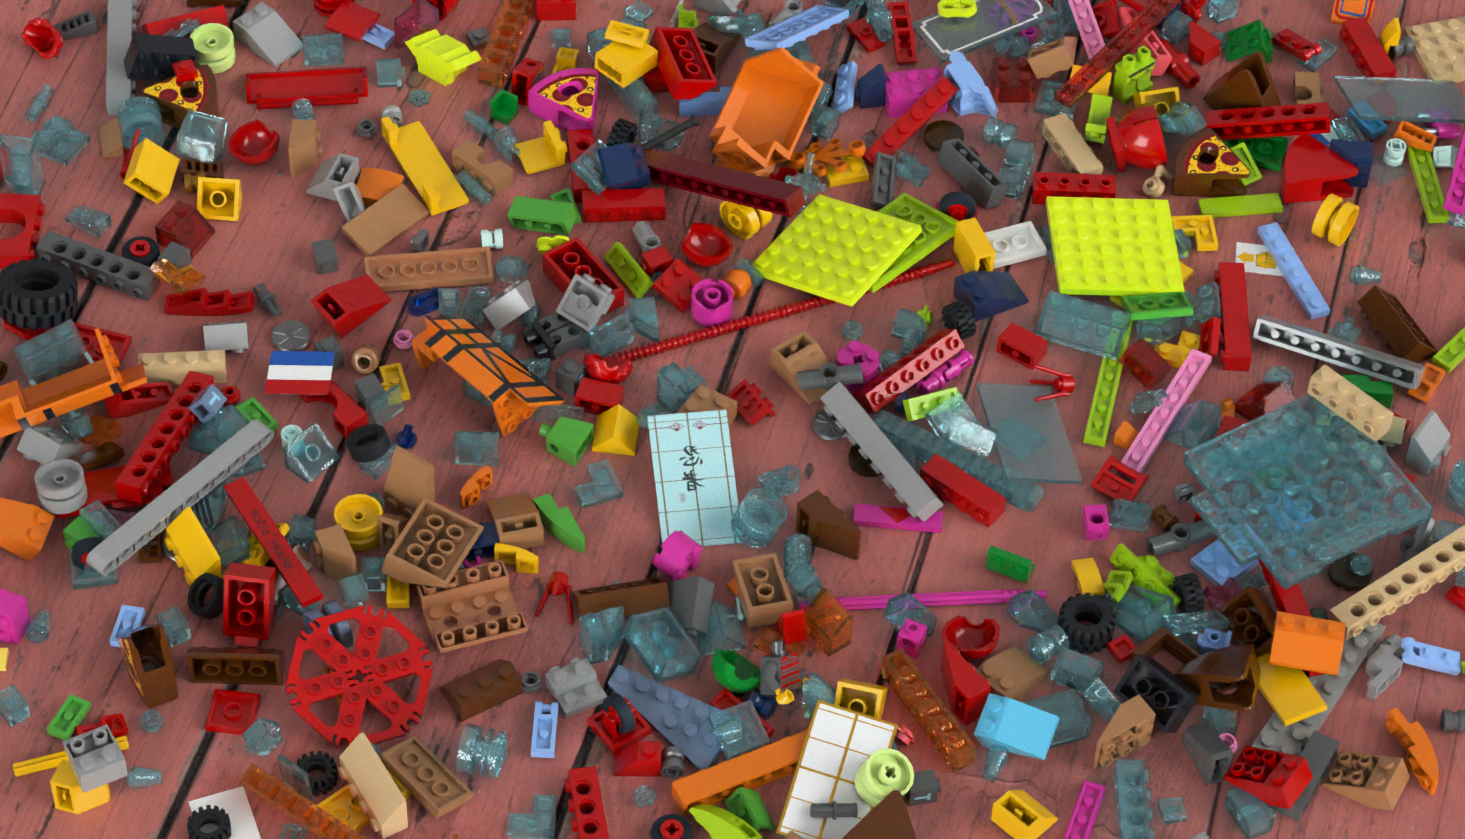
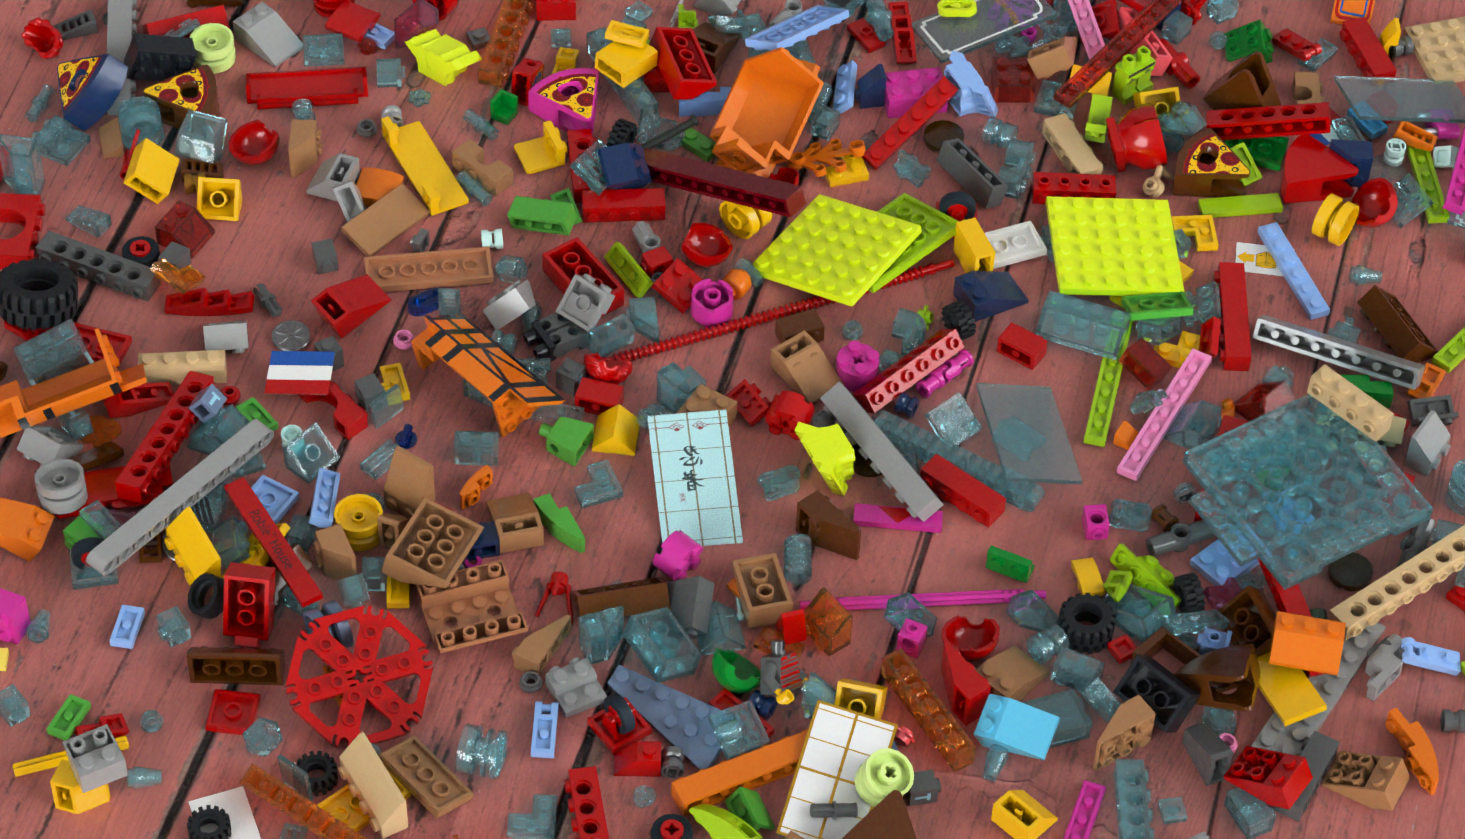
(95, 90): none -> dark blue piece
(149, 664): reddish brown piece -> none
(185, 70): red plate -> none
(275, 497): none -> light blue plate
(324, 498): none -> light blue plate
(365, 434): black tyre -> none
(366, 358): medium nougat head -> none
(367, 46): none -> clear red plate
(473, 305): clear light blue slope -> none
(483, 689): reddish brown slope -> none
(505, 142): clear light blue plate -> none
(511, 555): yellow slope -> none
(541, 646): none -> medium nougat slope
(546, 243): neon yellow plate -> none
(698, 144): none -> bright green plate
(759, 517): clear light blue wheel -> none
(786, 412): none -> red brick
(794, 324): none -> reddish brown brick
(805, 583): clear light blue wheel -> none
(808, 182): clear light blue bar -> none
(819, 377): dark grey piece -> none
(830, 454): none -> neon yellow slope
(883, 180): dark grey plate -> none
(918, 406): lime plate -> none
(974, 436): clear light blue bracket -> none
(1063, 383): red plant -> none
(1116, 487): red plate -> none
(1173, 141): none -> clear light blue cone
(1201, 44): red slope -> none
(1361, 564): clear light blue plate -> none
(1376, 203): none -> red cylinder
(1411, 200): none -> clear light blue plate
(1441, 405): none -> dark grey bracket

